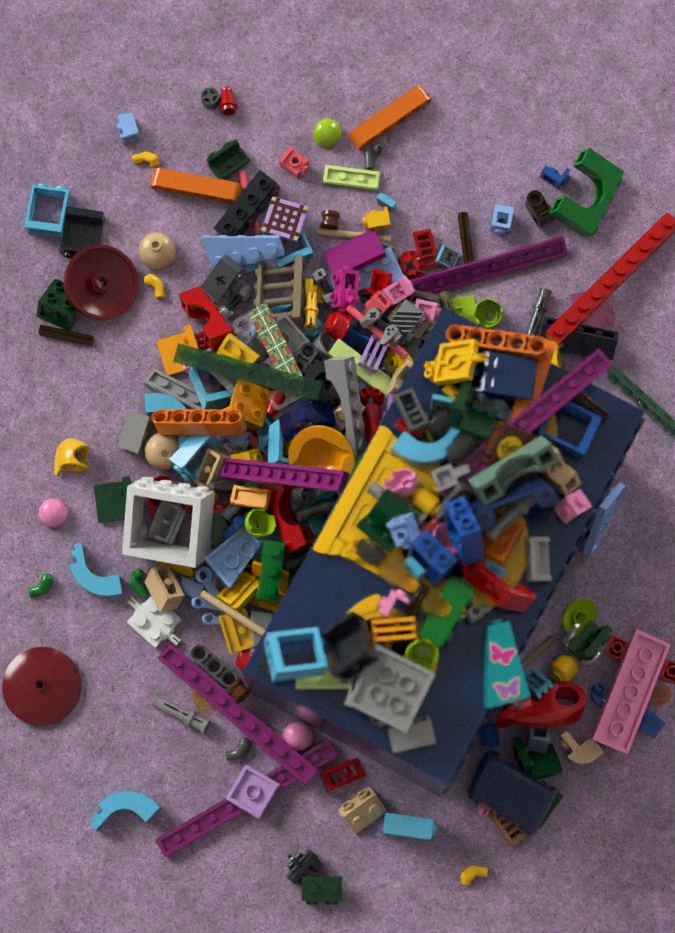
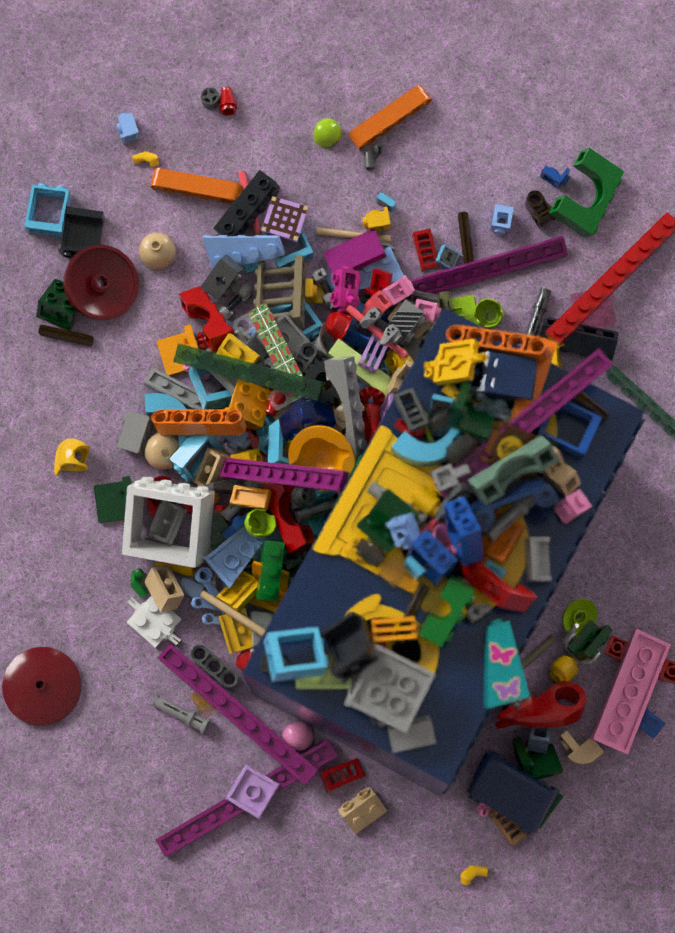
(43, 587): green arm -> none
(53, 512): bright pink hair -> none
(99, 586): medium azure arch -> none
(126, 800): medium azure arch -> none
(157, 283): yellow arm -> none
(227, 160): dark green bracket -> none
(238, 691): reddish brown wheel -> none
(241, 750): dark grey arm -> none
(294, 169): coral brick -> none
(300, 864): black hips -> none
(311, 311): yellow pin -> none
(322, 889): dark green bracket -> none
(330, 219): reddish brown wheel -> none
(351, 177): yellowish green tile -> none
(387, 604): bright pink bracket -> none
(402, 483): bright pink hair -> none
(409, 826): medium azure window -> none
(419, 263): red gear -> none
(422, 653): lime hair -> none
(489, 736): blue tile -> none
(541, 688): medium azure tile -> none
(597, 694): blue arm -> none
(602, 518): light blue plate -> none
(661, 687): clear orange plate -> none

